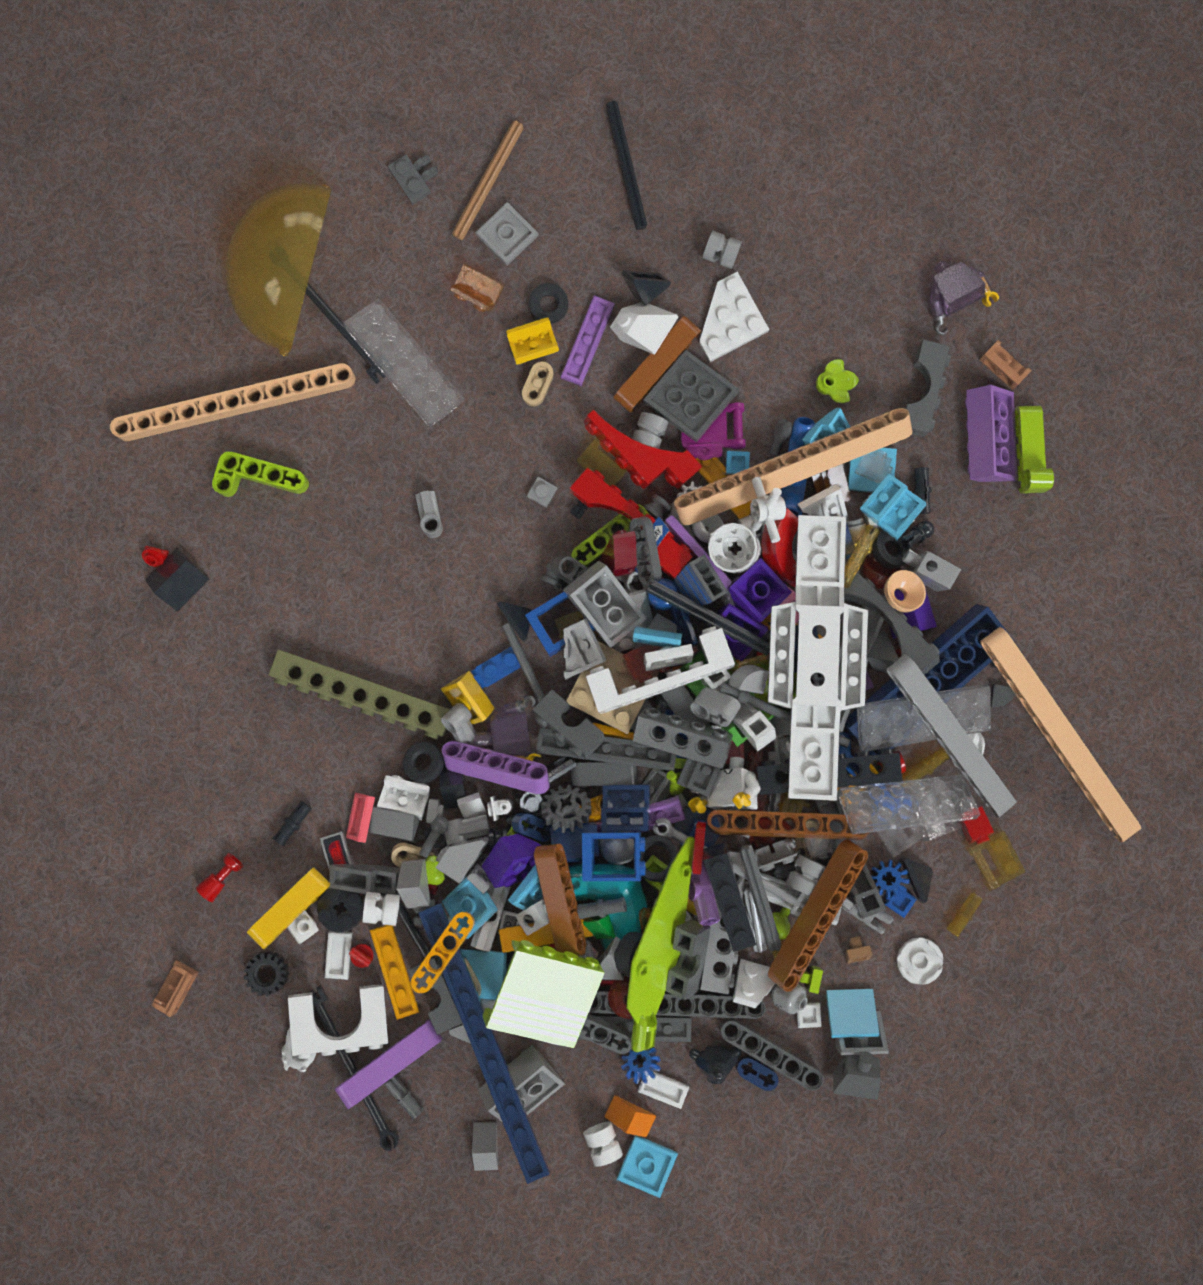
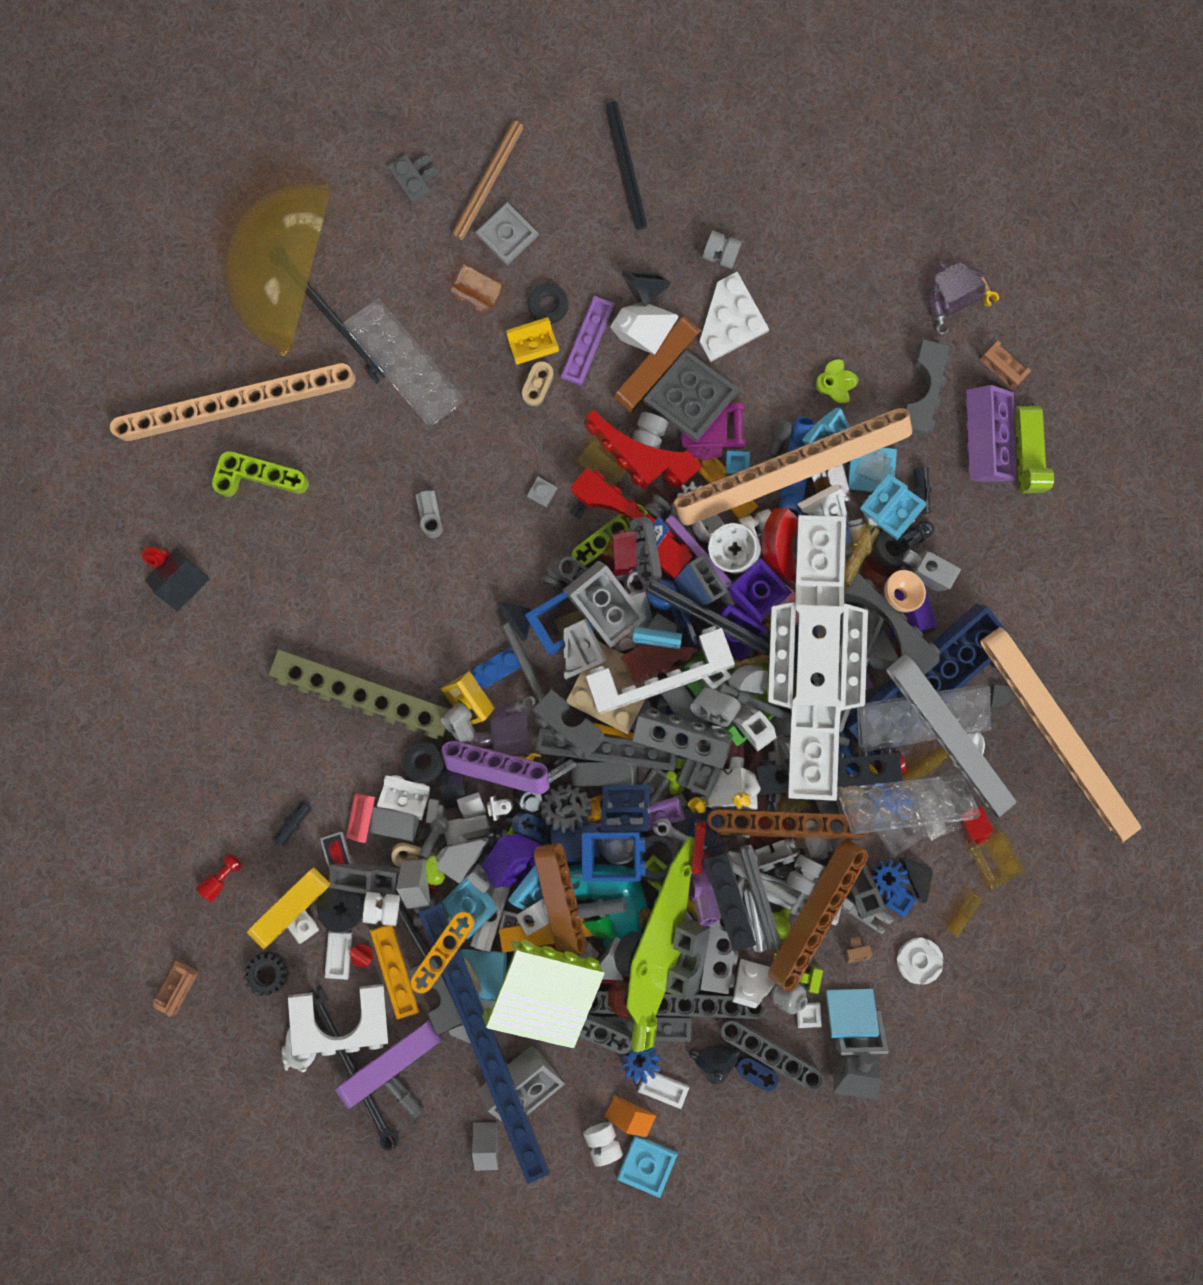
(668, 657): white plate -> none
(767, 509): white bar -> none

